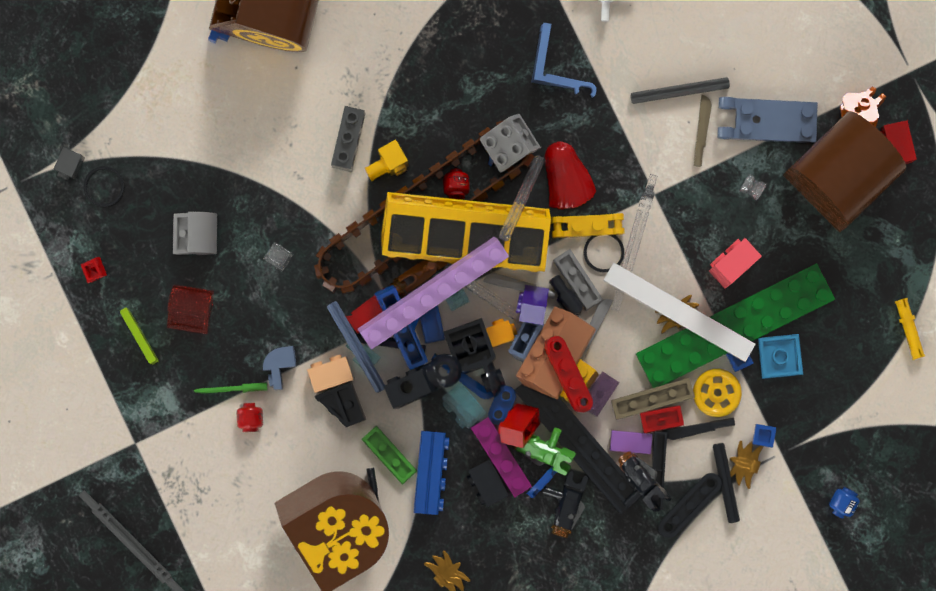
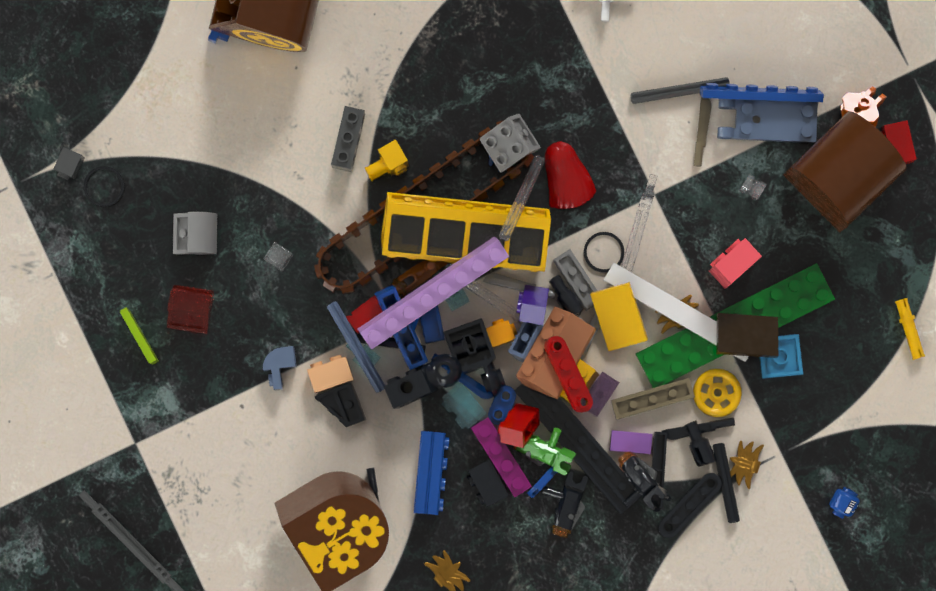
(93, 270): red tile -> none
(245, 388): bright green piece -> none
(249, 417): red head -> none
(389, 455): bright green tile -> none
(456, 184): red head -> none
(549, 79): medium blue hinge -> none
(587, 225): yellow plate -> none
(619, 316): none -> yellow tile
(661, 419): red plate -> none
(699, 445): none -> black arm
(738, 364): blue tile -> none
(747, 335): none -> dark brown tile
(752, 92): none -> blue plate
(764, 435): blue tile -> none

